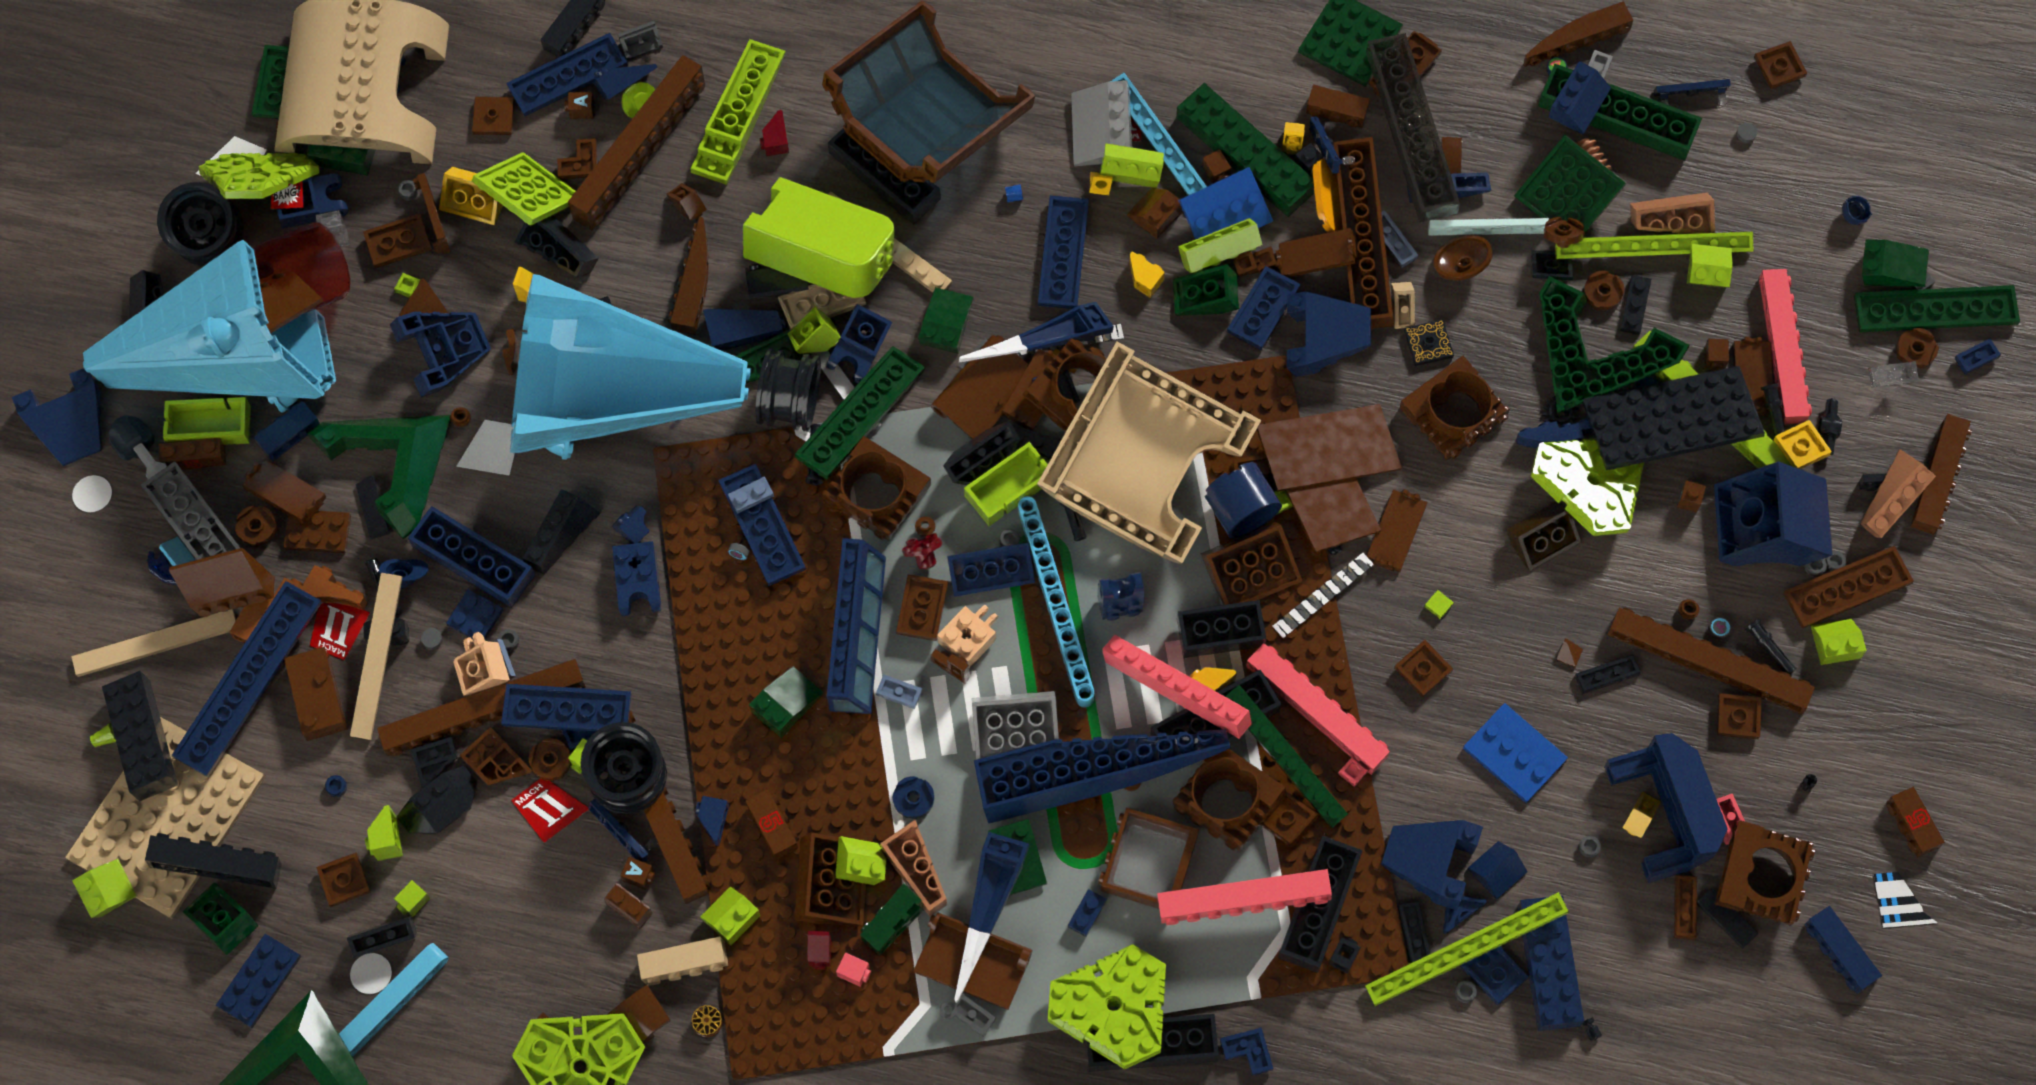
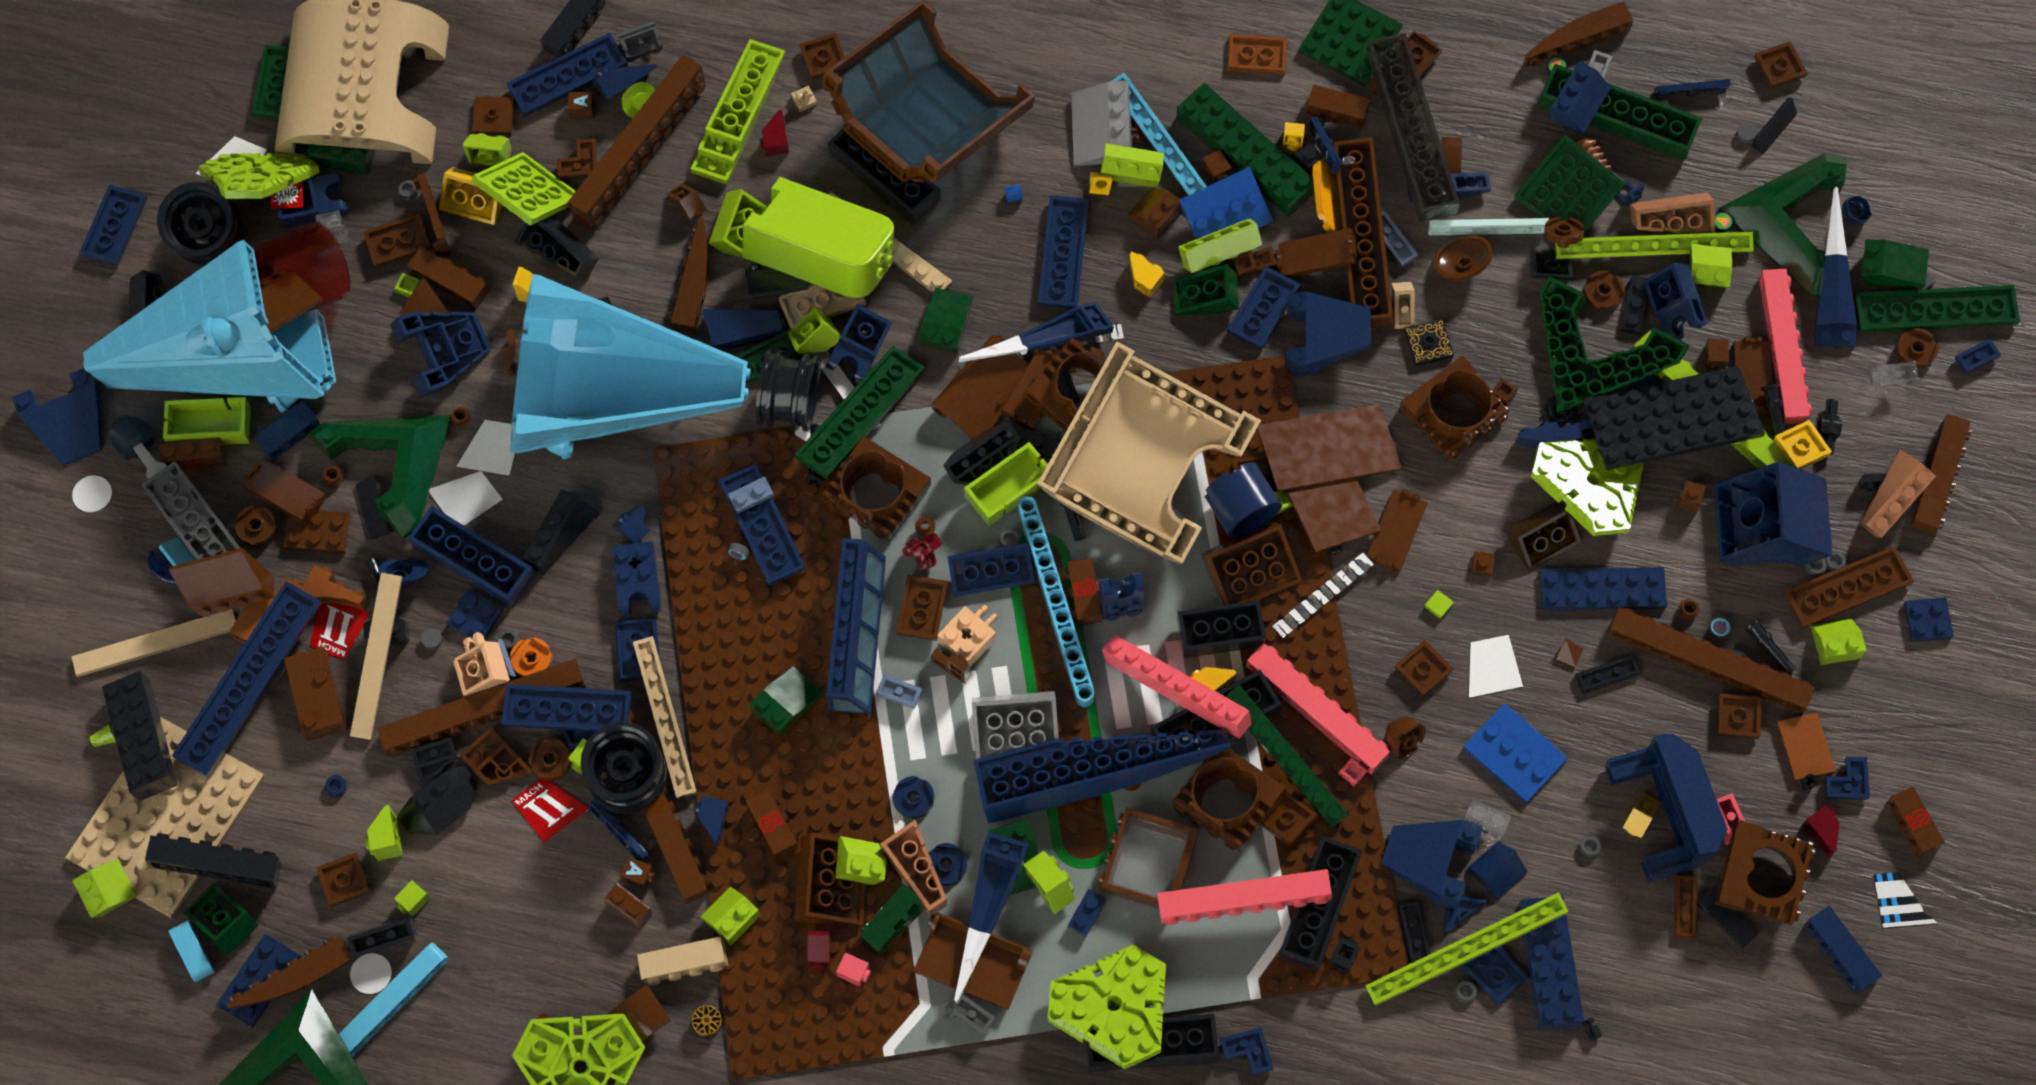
(113, 225): none -> dark blue plate
(191, 951): none -> medium azure beam
(297, 975): none -> reddish brown slope
(329, 472): none -> reddish brown plate
(448, 278): none -> reddish brown brick
(466, 497): none -> white sticker
(486, 149): none -> lime slope
(529, 647): none -> orange plate
(626, 634): none -> dark blue tile
(664, 717): none -> tan plate
(728, 229): none -> lime slope
(804, 98): none -> tan tile
(821, 54): none -> reddish brown plate
(955, 857): none -> dark blue plate
(1050, 881): none -> lime brick
(1083, 592): none -> reddish brown brick
(1257, 54): none -> dark orange tile
(1403, 736): none -> reddish brown cylinder
(1483, 563): none -> reddish brown plate
(1492, 666): none -> white sticker
(1492, 820): none -> clear brick
(1504, 391): none -> reddish brown tile
(1603, 588): none -> dark blue plate
(1633, 195): none -> dark blue bracket
(1675, 299): none -> dark blue brick
(1723, 222): none -> tile
(1774, 231): none -> dark green wedge
(1775, 126): none -> black slope
(1805, 746): none -> dark orange tile
(1824, 829): none -> dark red slope
(1835, 313): none -> dark blue plate
(1854, 784): none -> dark blue plate
(1928, 619): none -> dark blue plate

